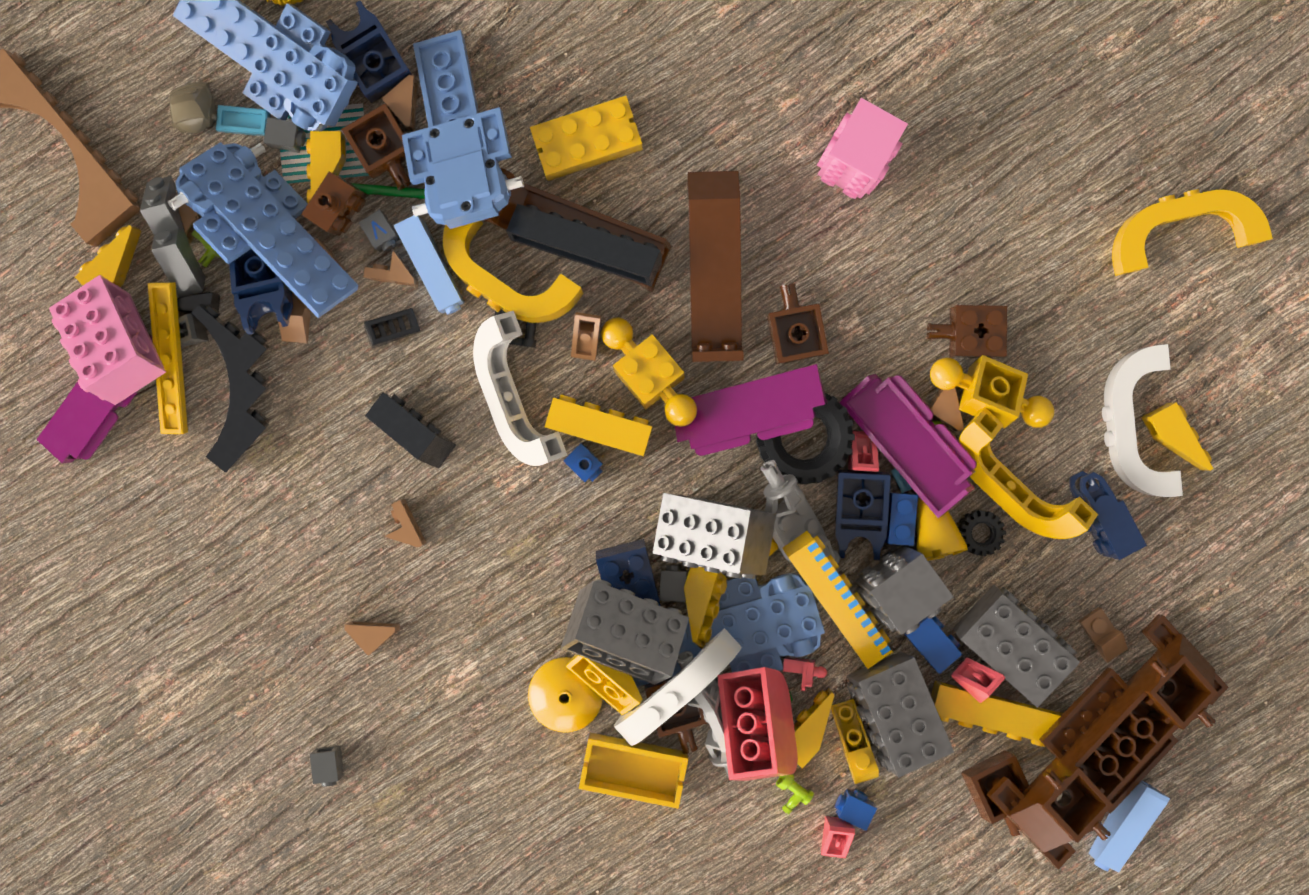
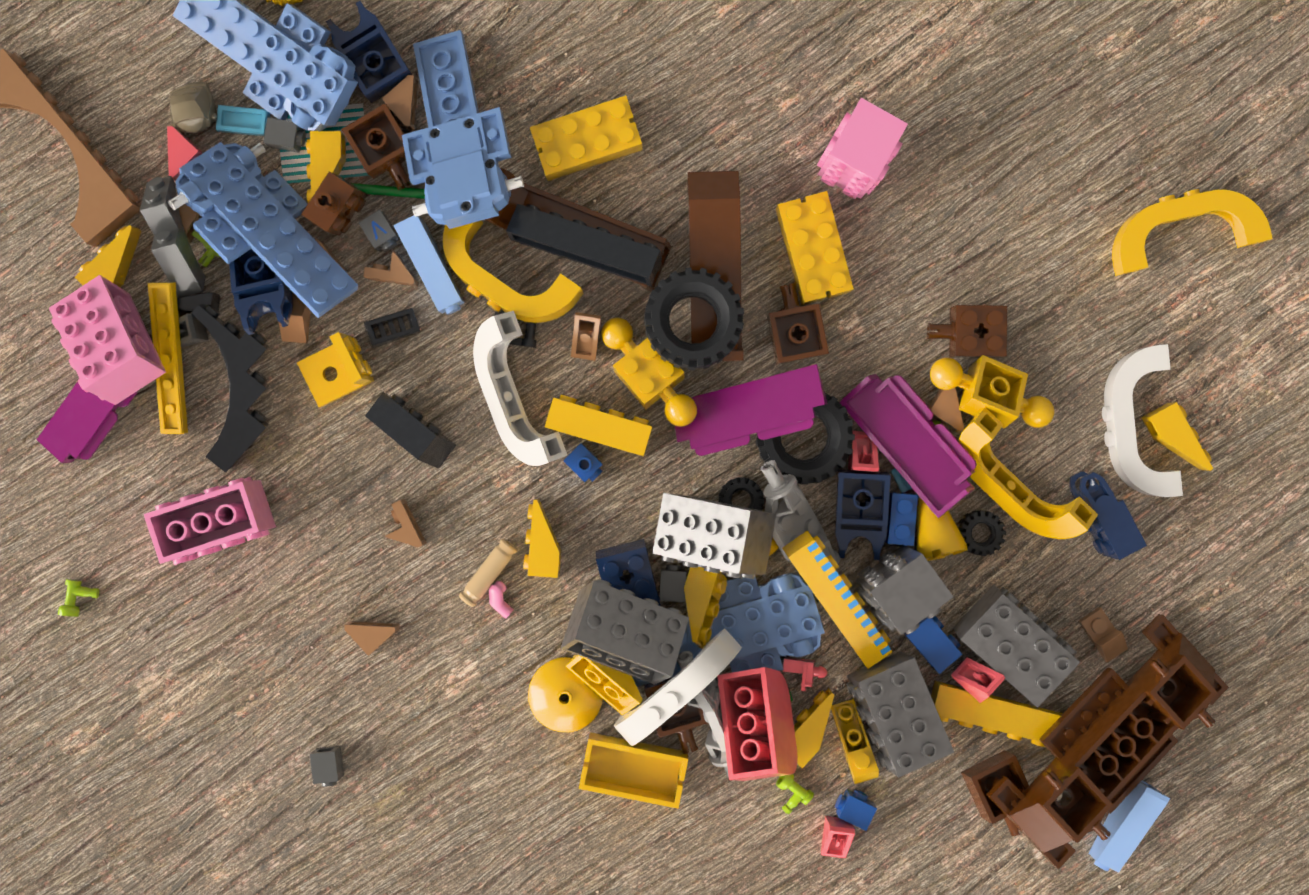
(73, 590): none -> lime piece
(180, 151): none -> coral slope
(209, 520): none -> bright pink brick
(351, 368): none -> yellow bracket
(488, 572): none -> tan axle
(497, 601): none -> bright pink arm
(544, 549): none -> yellow slope
(703, 286): none -> black tyre
(742, 484): none -> black tyre
(814, 248): none -> yellow piece

